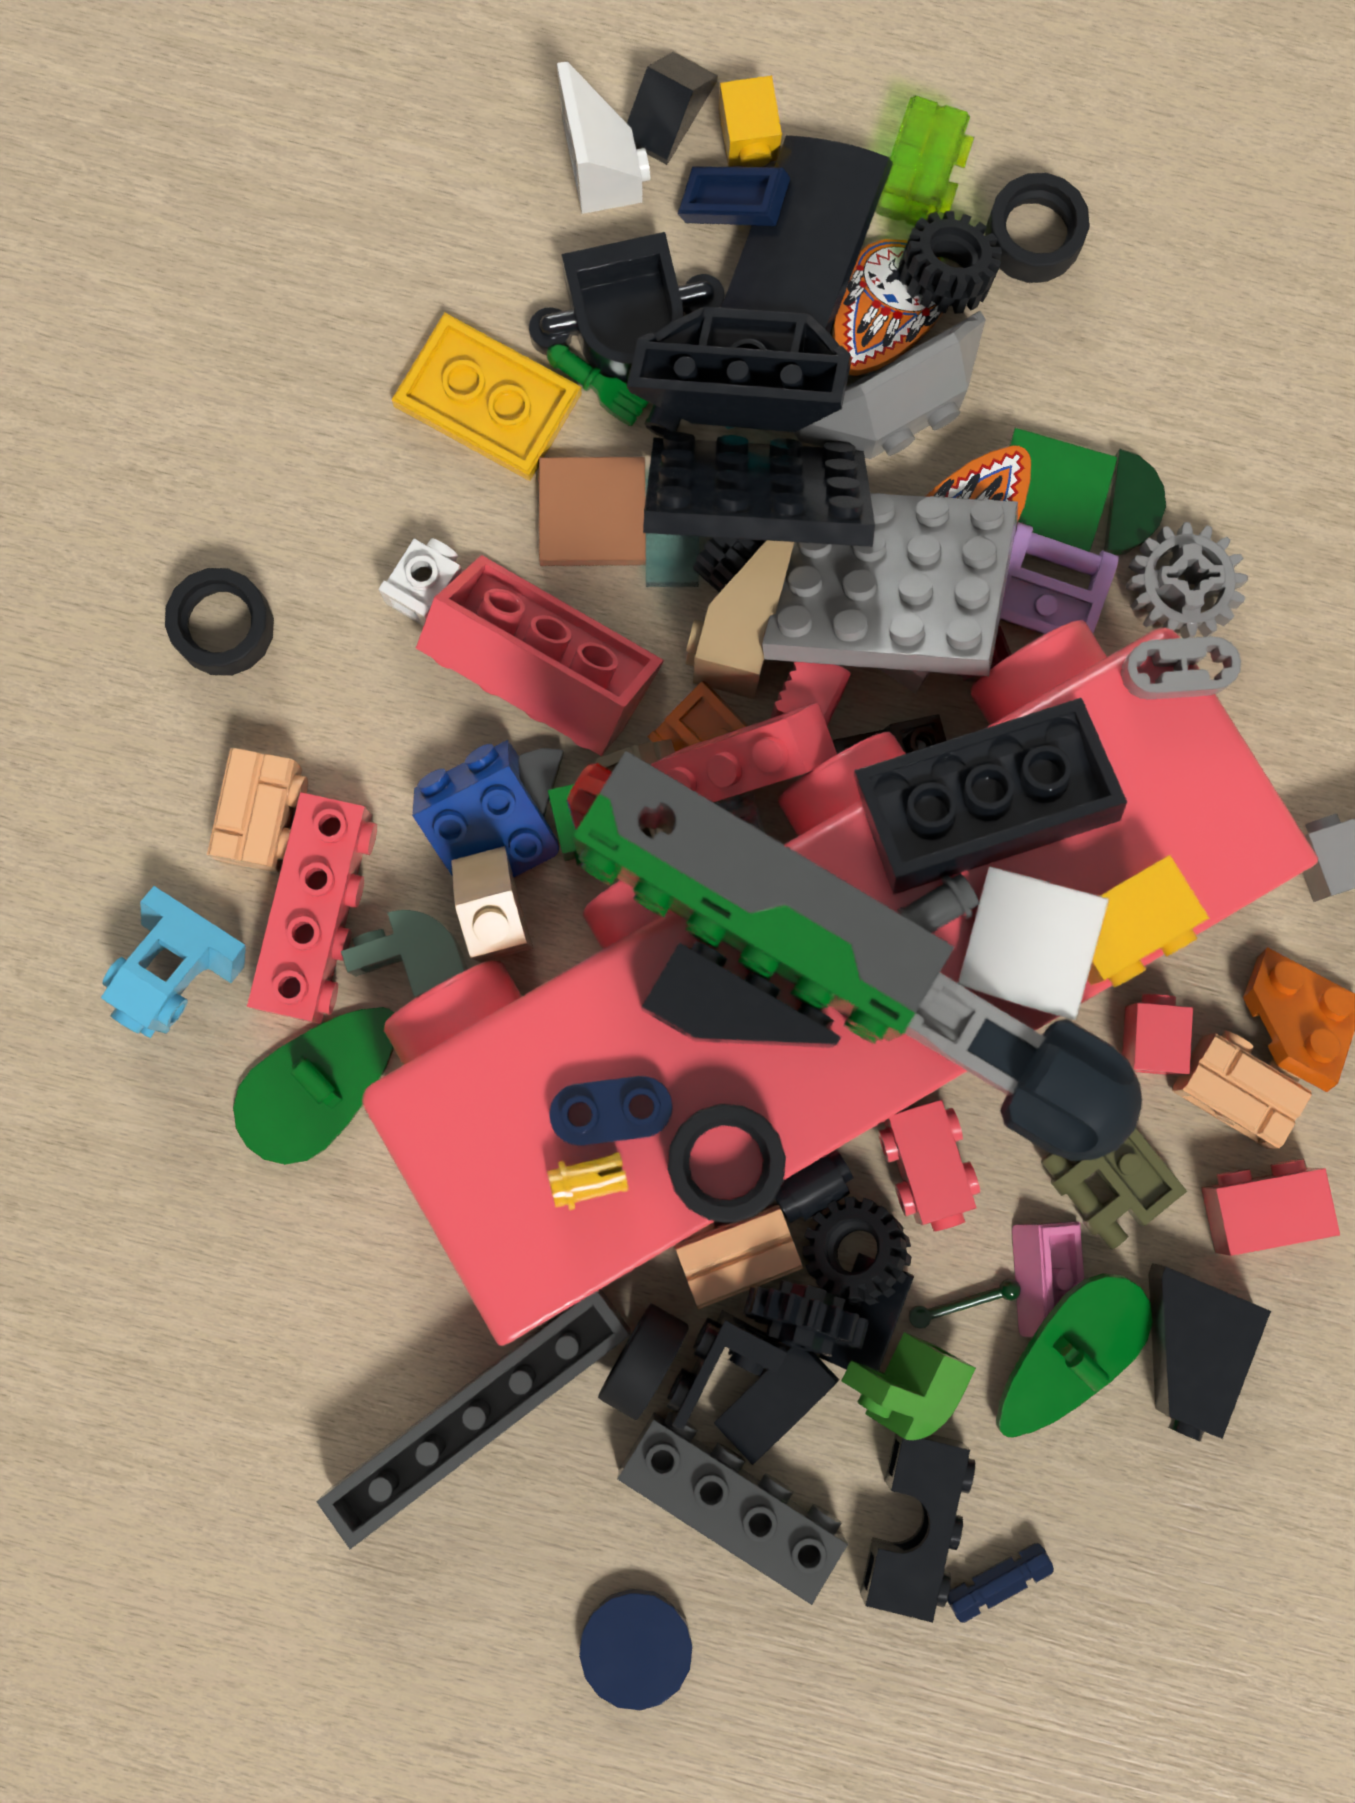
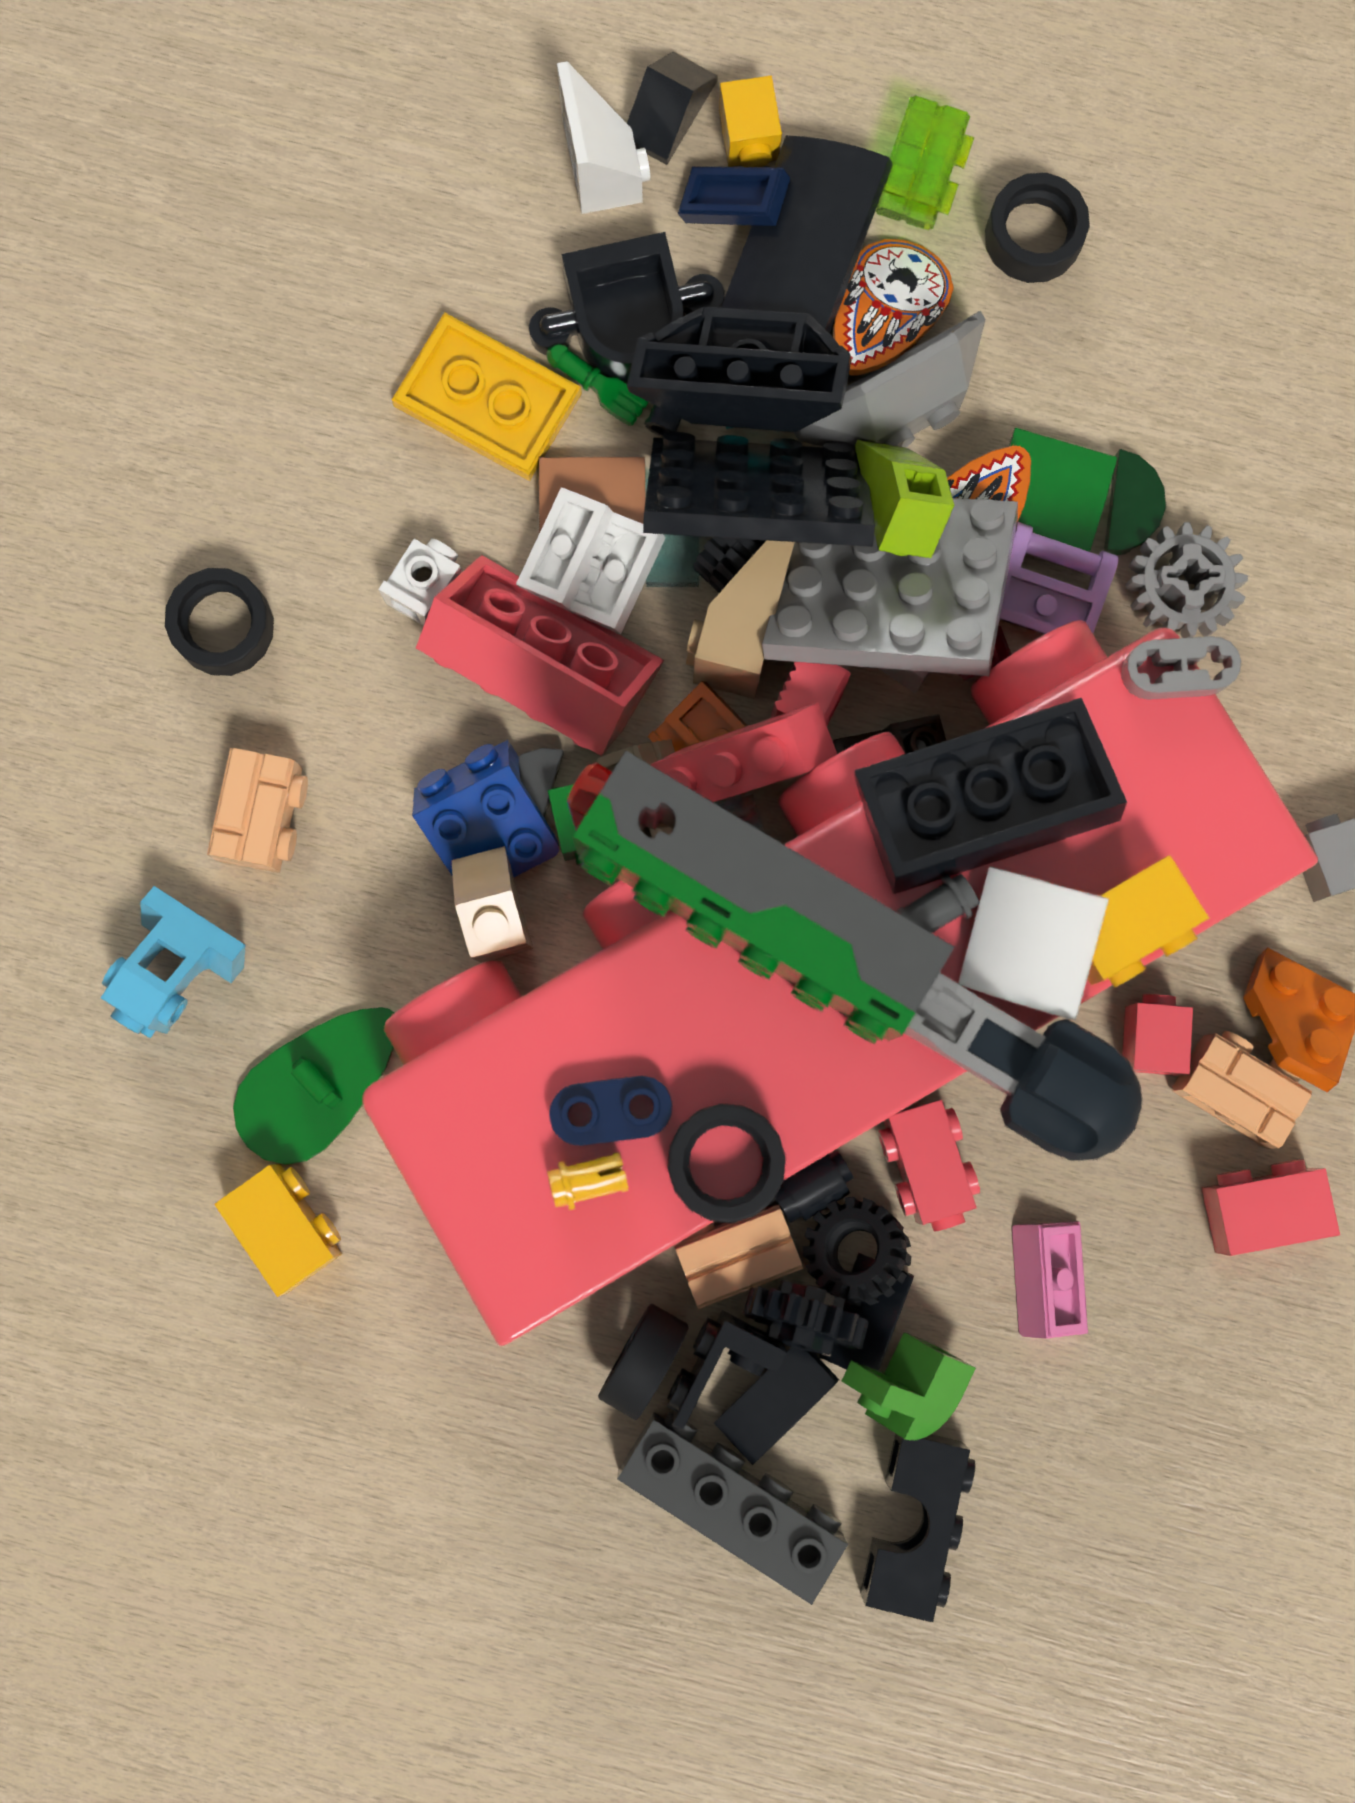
(280, 1227): none -> yellow brick
(312, 908): coral brick -> none
(418, 940): sand green brick -> none
(473, 1417): dark grey brick -> none
(590, 560): none -> white slope
(636, 1649): dark blue tile -> none
(719, 1007): black slope -> none
(907, 498): none -> lime slope
(921, 1317): dark green hinge -> none
(957, 242): black tyre -> none
(1000, 1582): dark blue axle -> none
(1075, 1352): green shield -> none
(1133, 1174): olive plate -> none
(1200, 1350): black slope -> none

